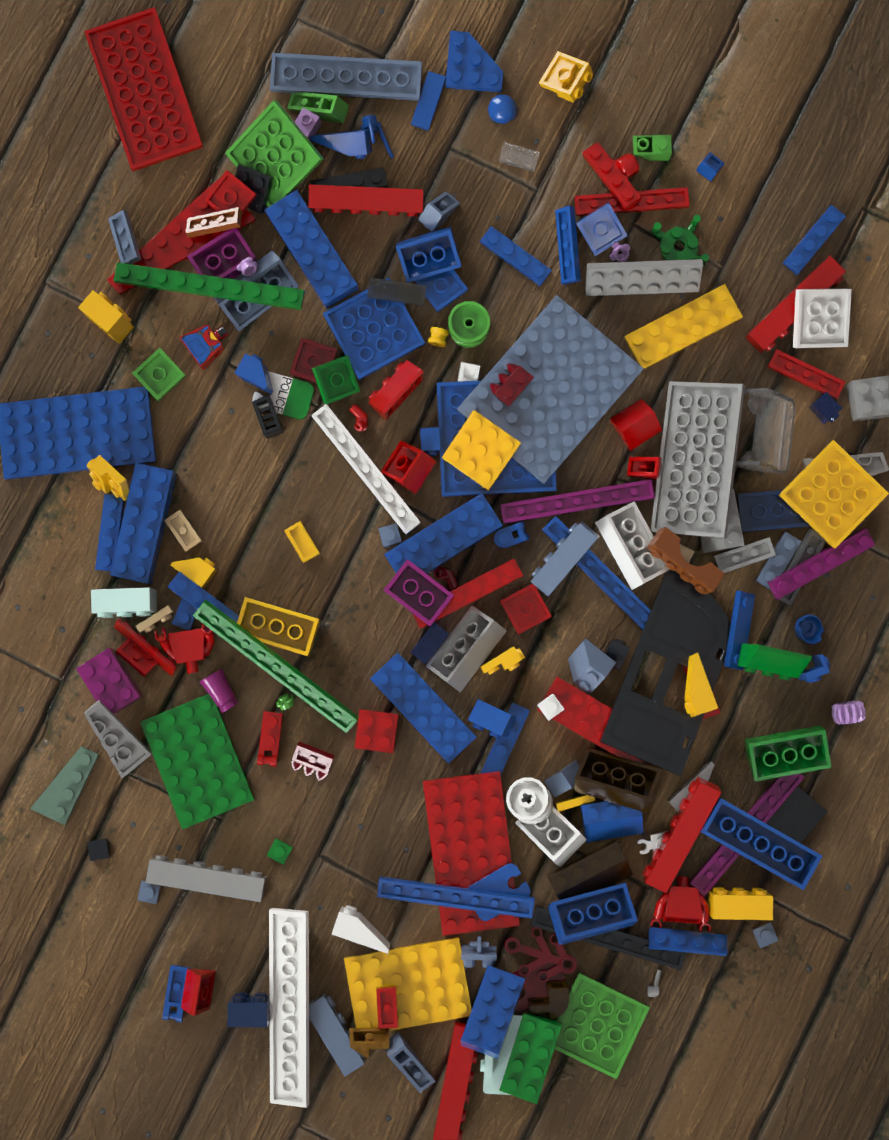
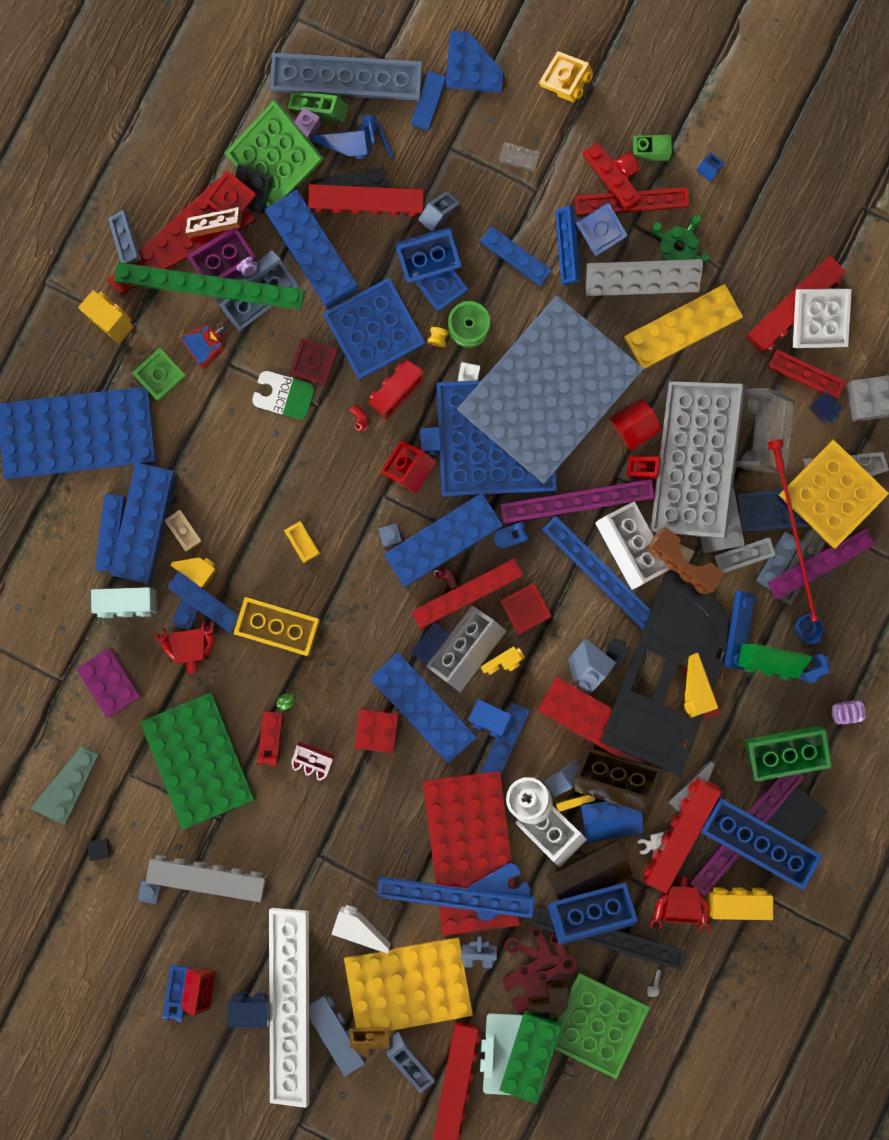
(107, 478): yellow plate -> none
(120, 743): light grey wing -> none
(140, 653): red bracket -> none
(143, 89): red plate -> none
(148, 624): tan plate -> none
(219, 690): magenta plant -> none
(254, 372): blue slope -> none
(271, 432): black slope -> none
(275, 666): green plate -> none
(279, 851): green plate -> none
(336, 379): green plate -> none
(366, 469): white plate -> none
(387, 1007): red plate -> none
(396, 291): clear smoke plate -> none
(418, 593): magenta brick -> none
(481, 450): yellow plate -> none
(492, 1012): blue brick -> none
(502, 109): blue hair -> none
(512, 385): dark red plate -> none
(550, 707): white plate -> none
(565, 558): sand blue brick -> none
(623, 256): lavender plate -> none
(688, 941): blue plate -> none
(765, 934): sand blue plate -> none
(776, 446): none -> red piece
(814, 239): blue plate -> none

